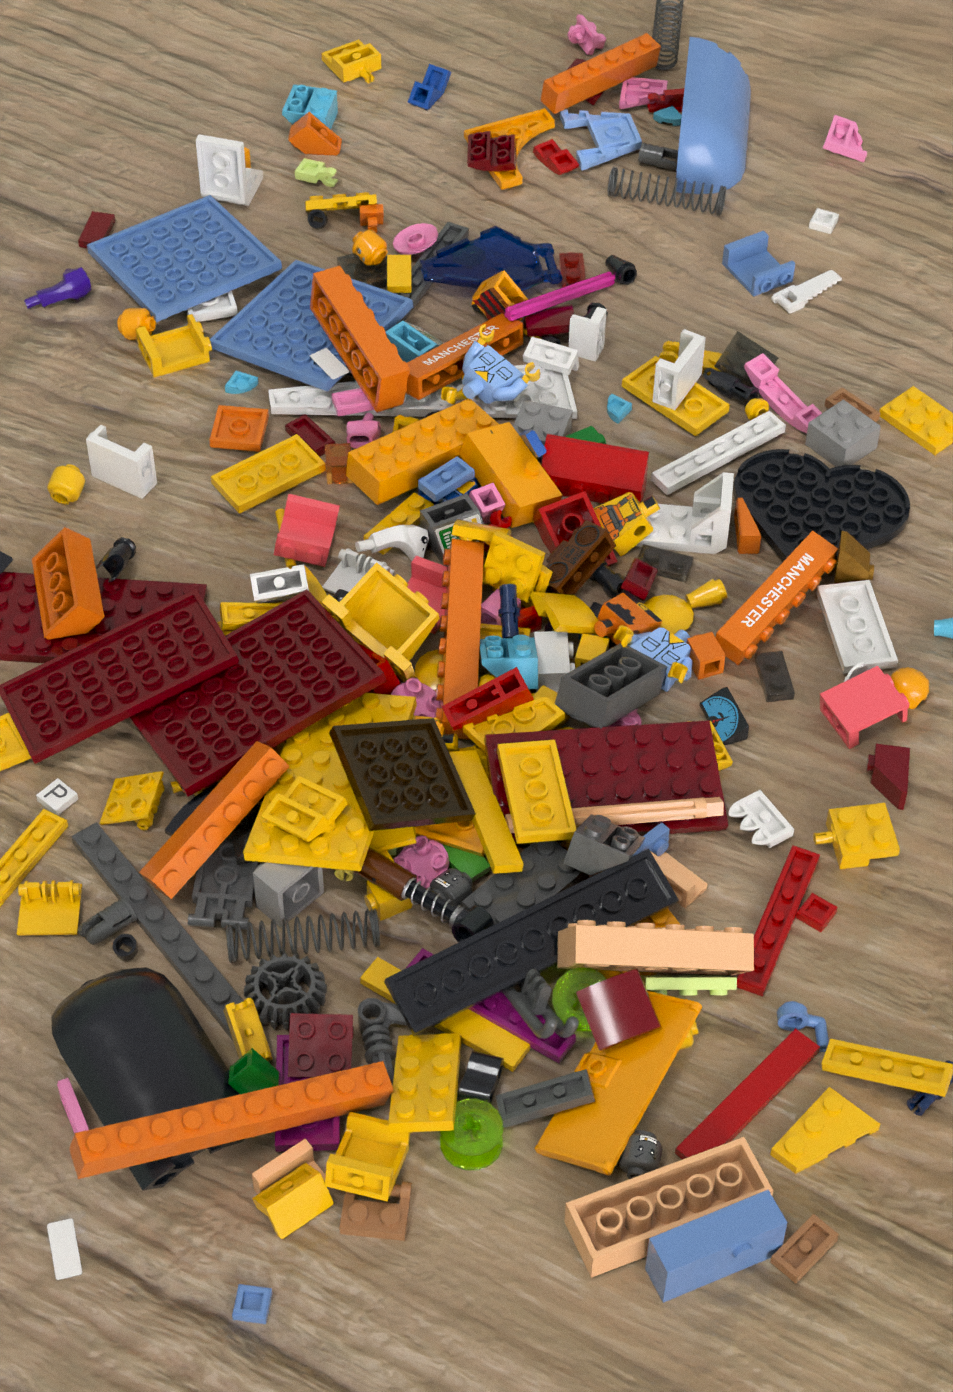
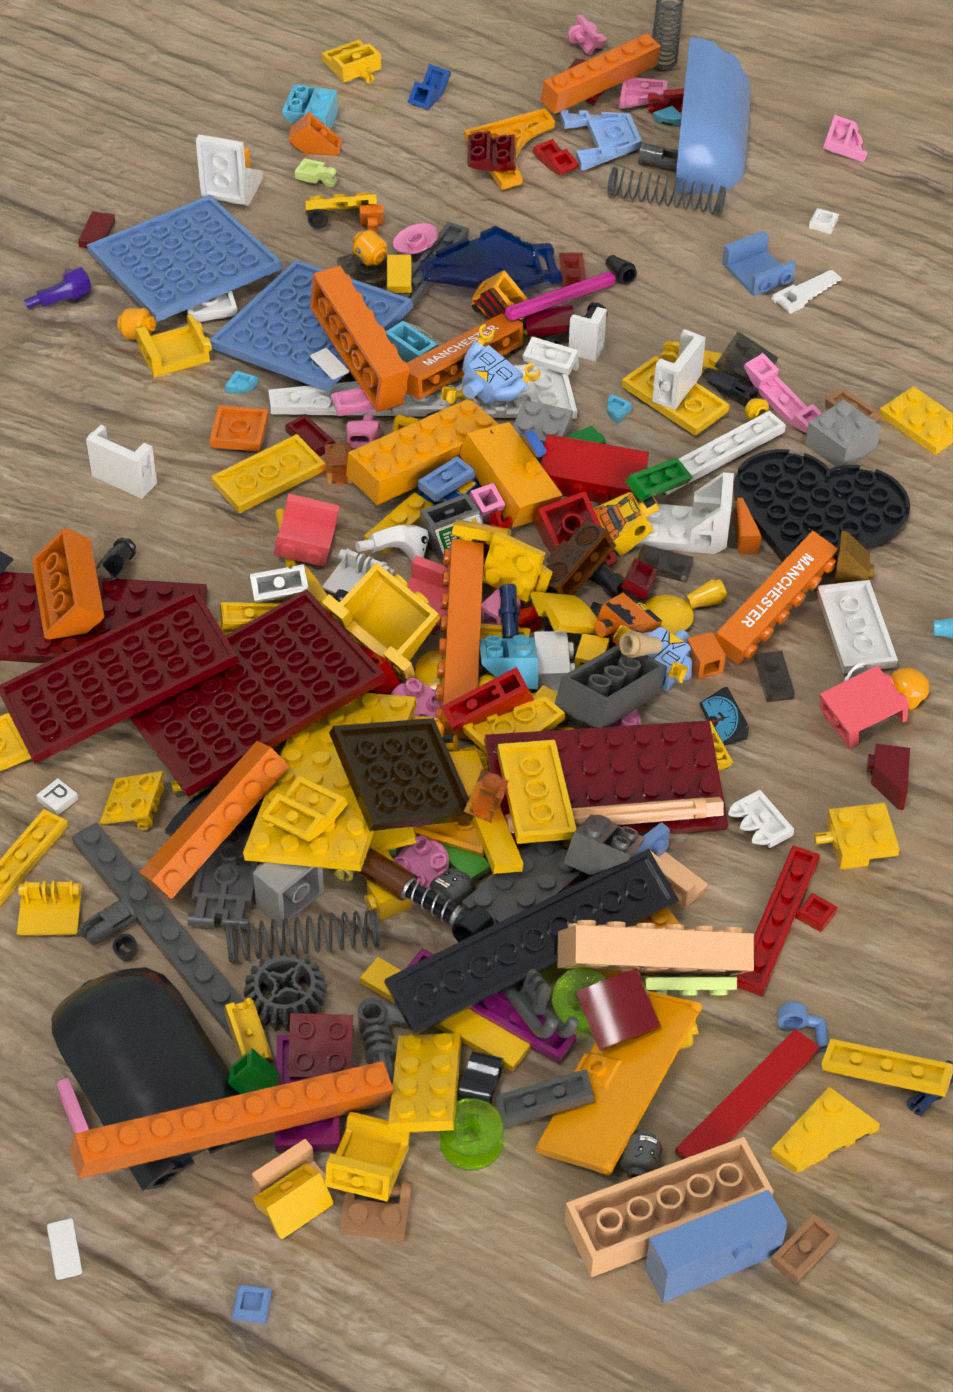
(66, 484): yellow head -> none
(486, 795): none -> clear orange brick
(637, 644): none -> tan cone
(658, 479): none -> green plate

